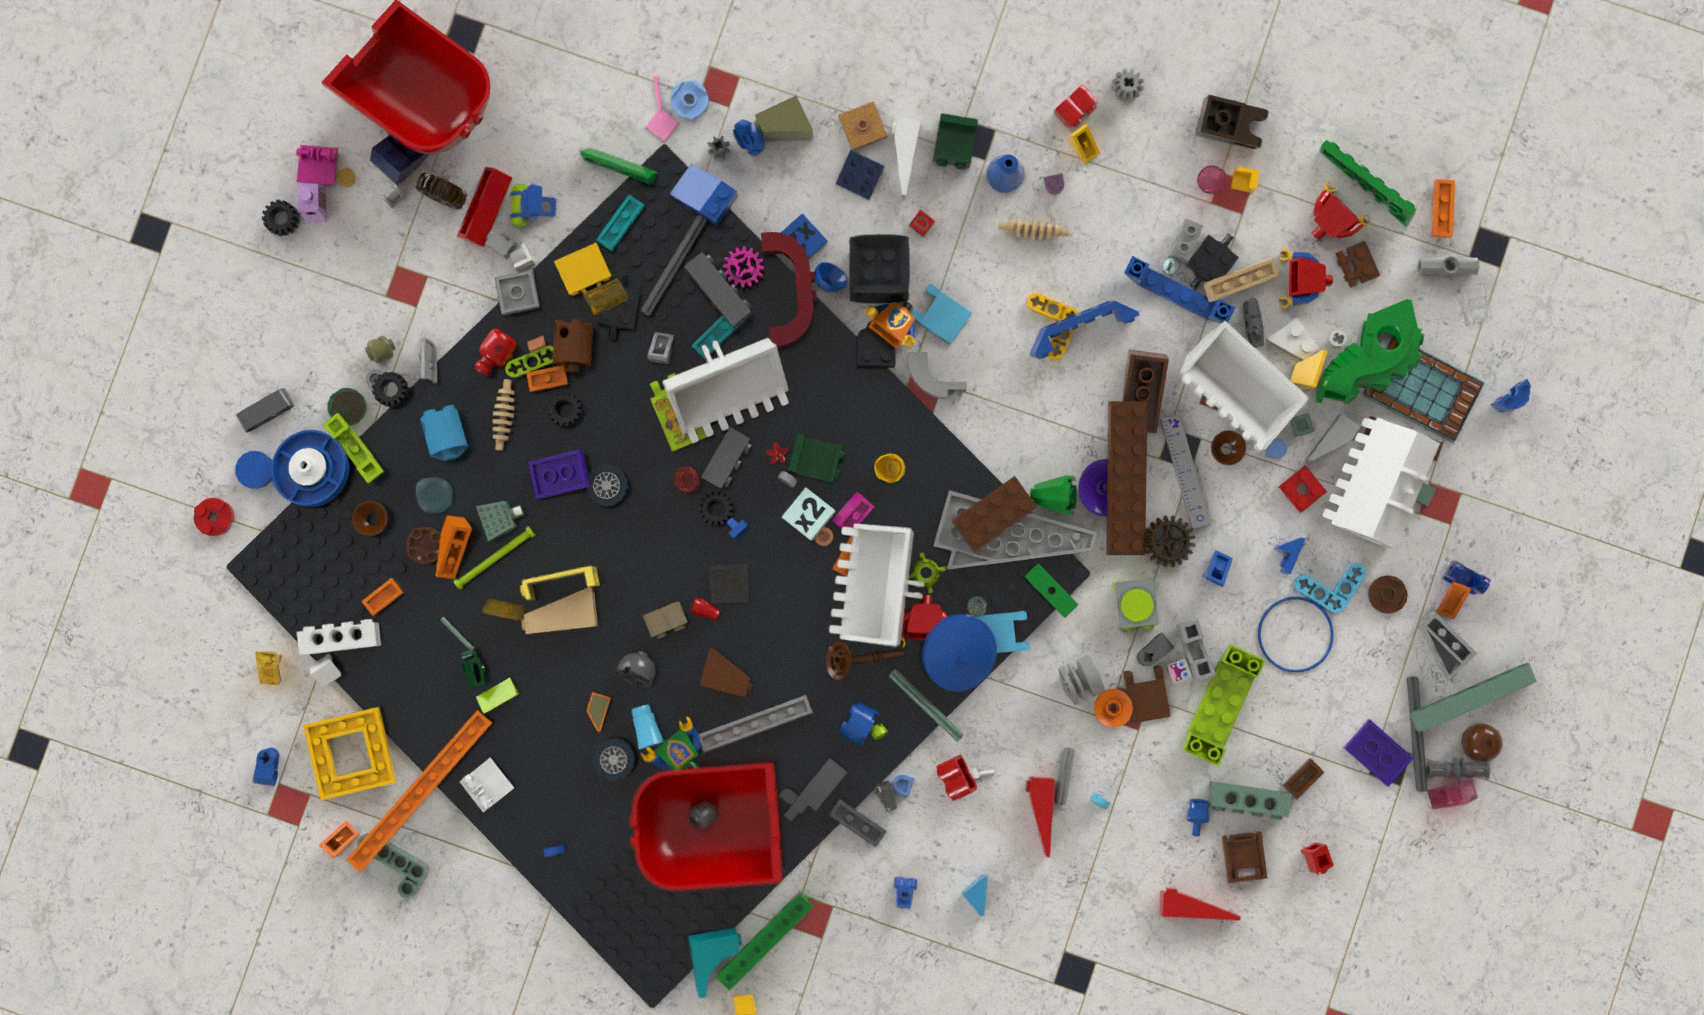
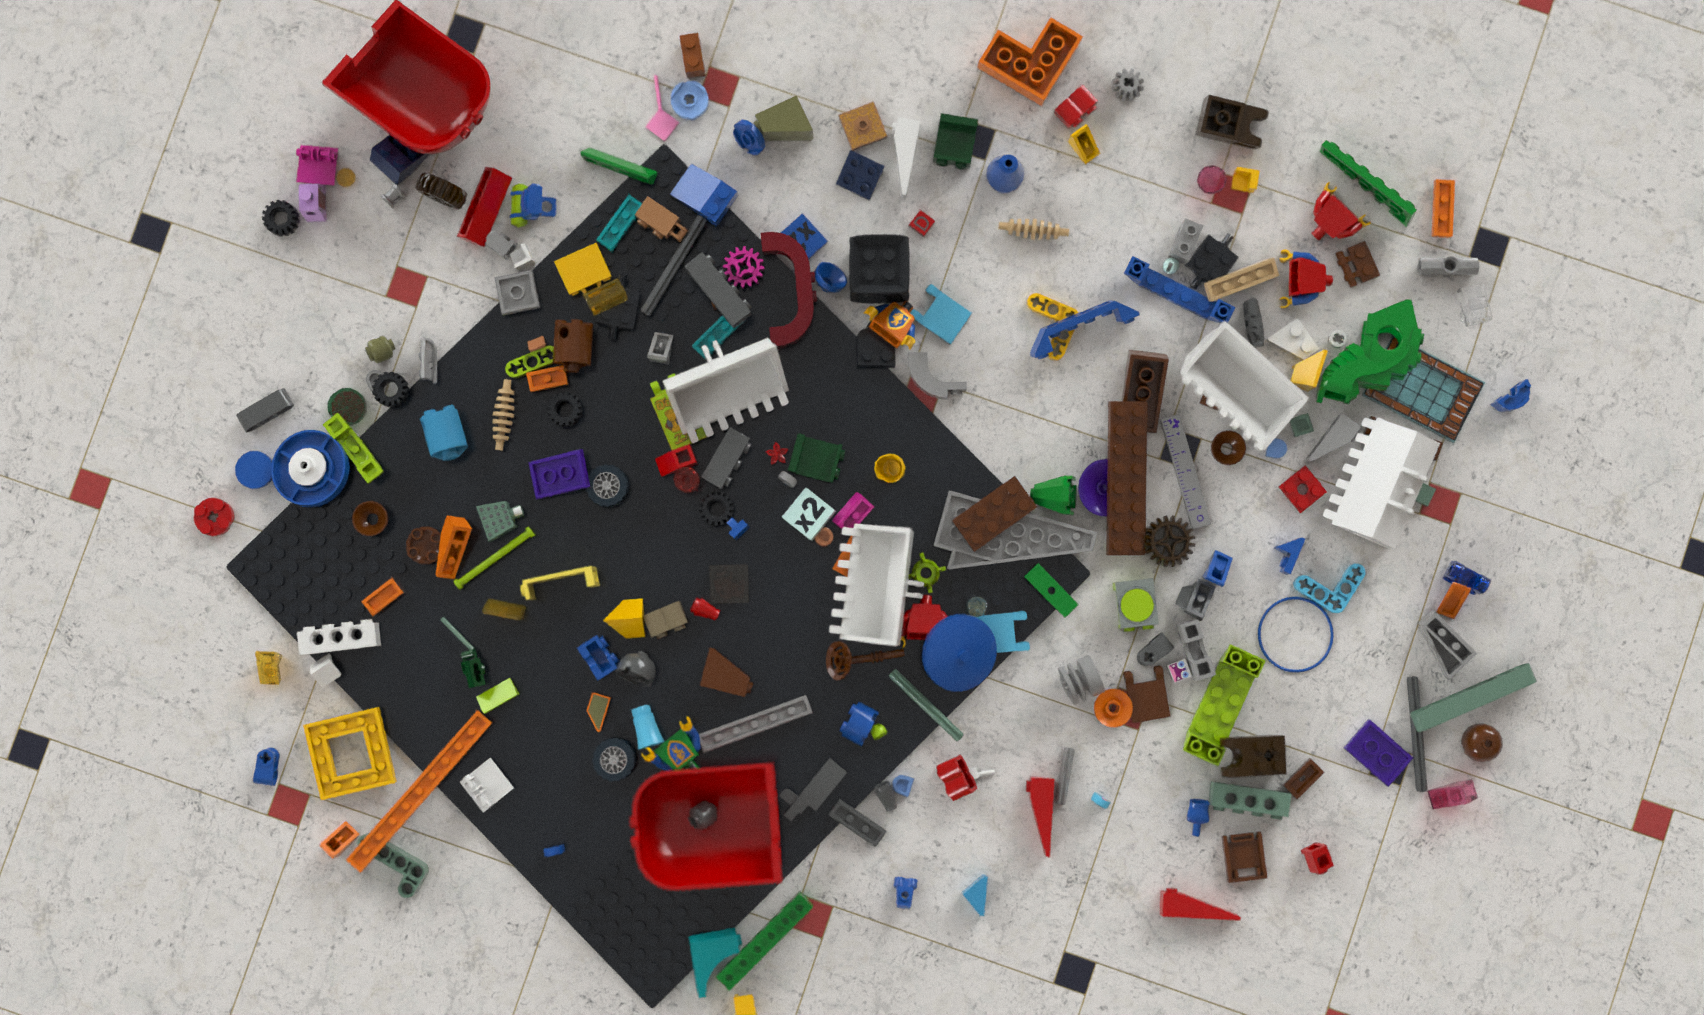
(434, 494): clear light blue hat -> none
(495, 350): red piece -> none
(565, 614): tan slope -> none
(598, 656): none -> blue cylinder
(628, 618): none -> yellow slope
(659, 220): none -> medium nougat brick
(676, 459): none -> red slope
(692, 55): none -> dark orange brick
(716, 142): dark grey gear -> none
(1031, 70): none -> orange brick
(1054, 184): clear purple tile -> none
(1196, 598): none -> dark grey slope
(1255, 756): none -> dark brown brick
(1387, 594): reddish brown tile -> none
(1458, 769): dark grey piece -> none

